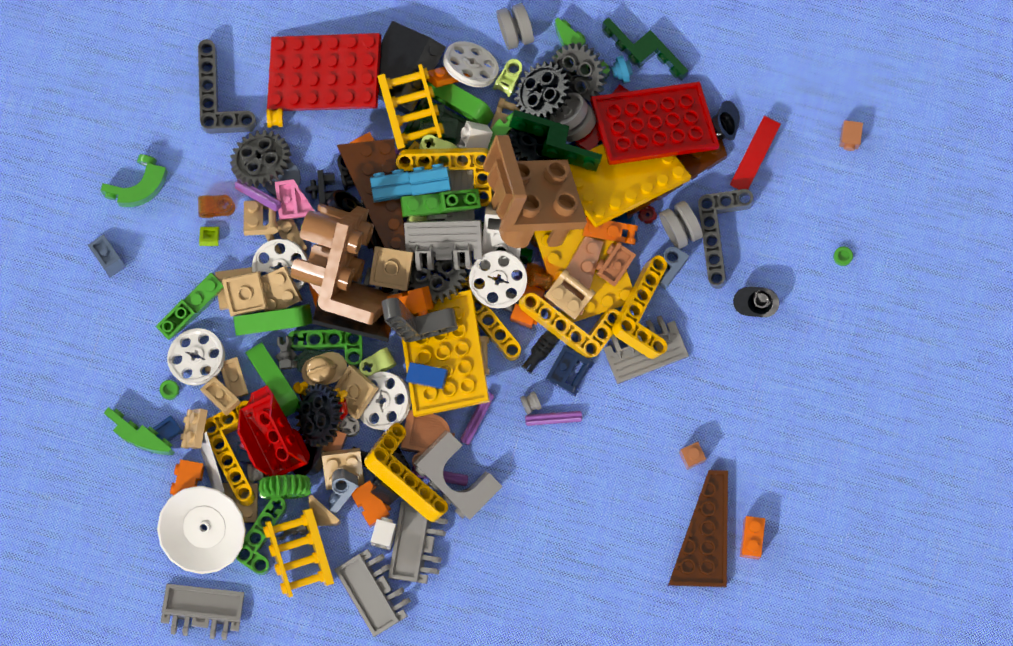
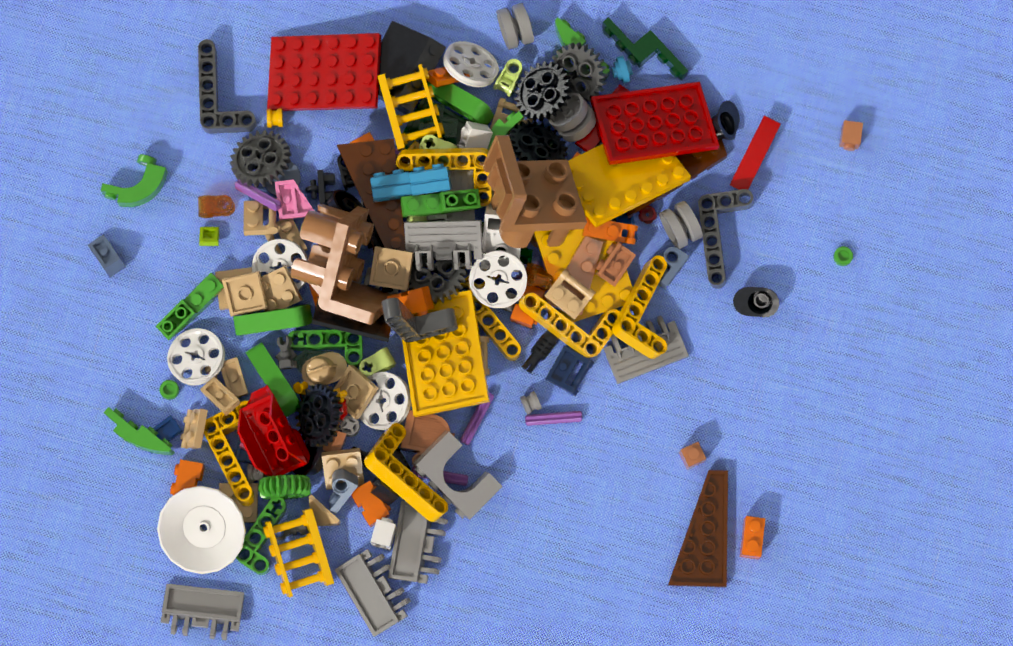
(210, 464): white sticker -> none
(426, 375): blue tile -> none
(555, 140): dark green bracket -> none

